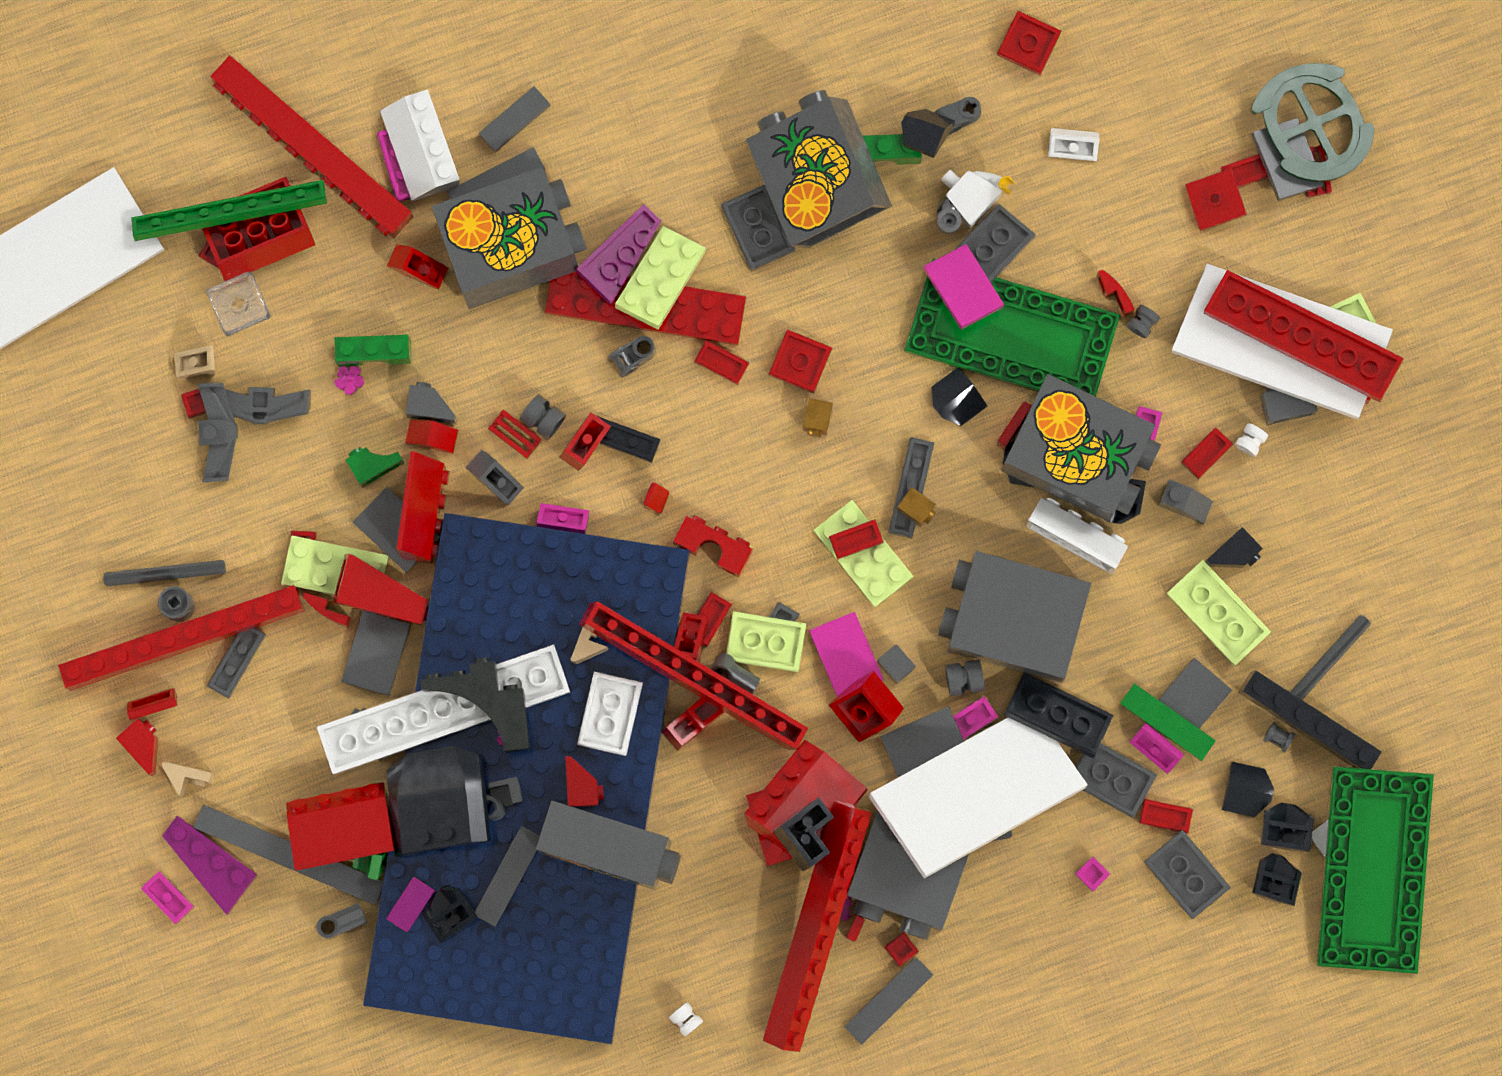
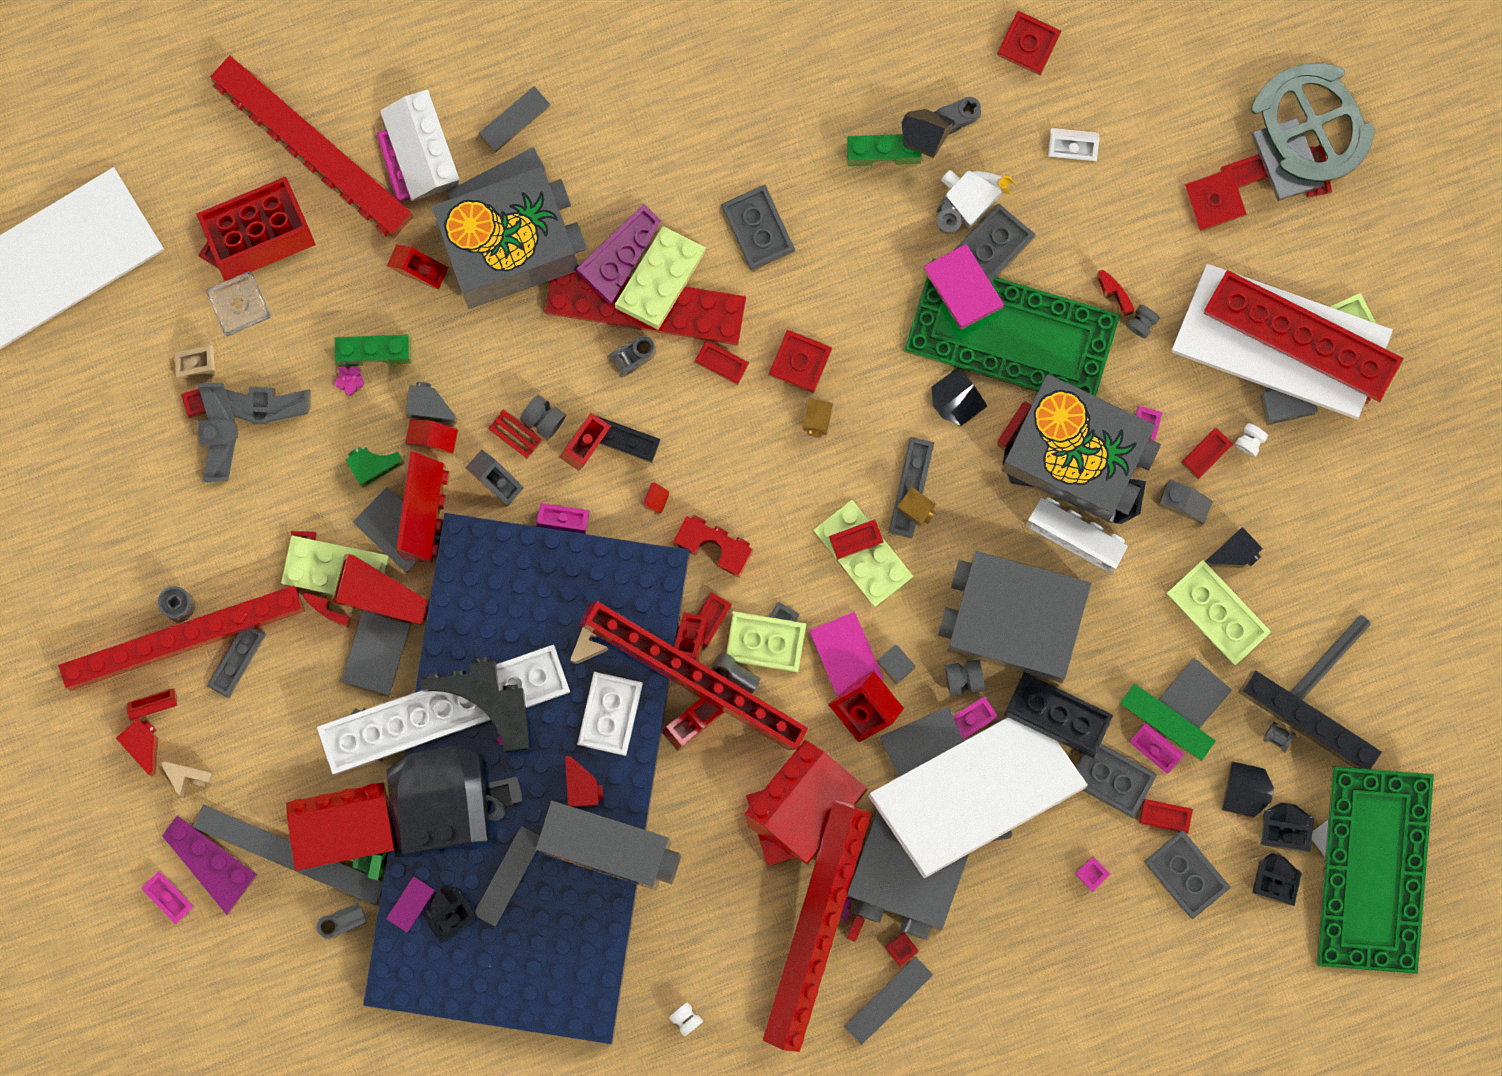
(164, 573): dark grey axle -> none
(229, 210): green tile -> none
(799, 834): black brick -> none
(817, 169): dark grey brick -> none

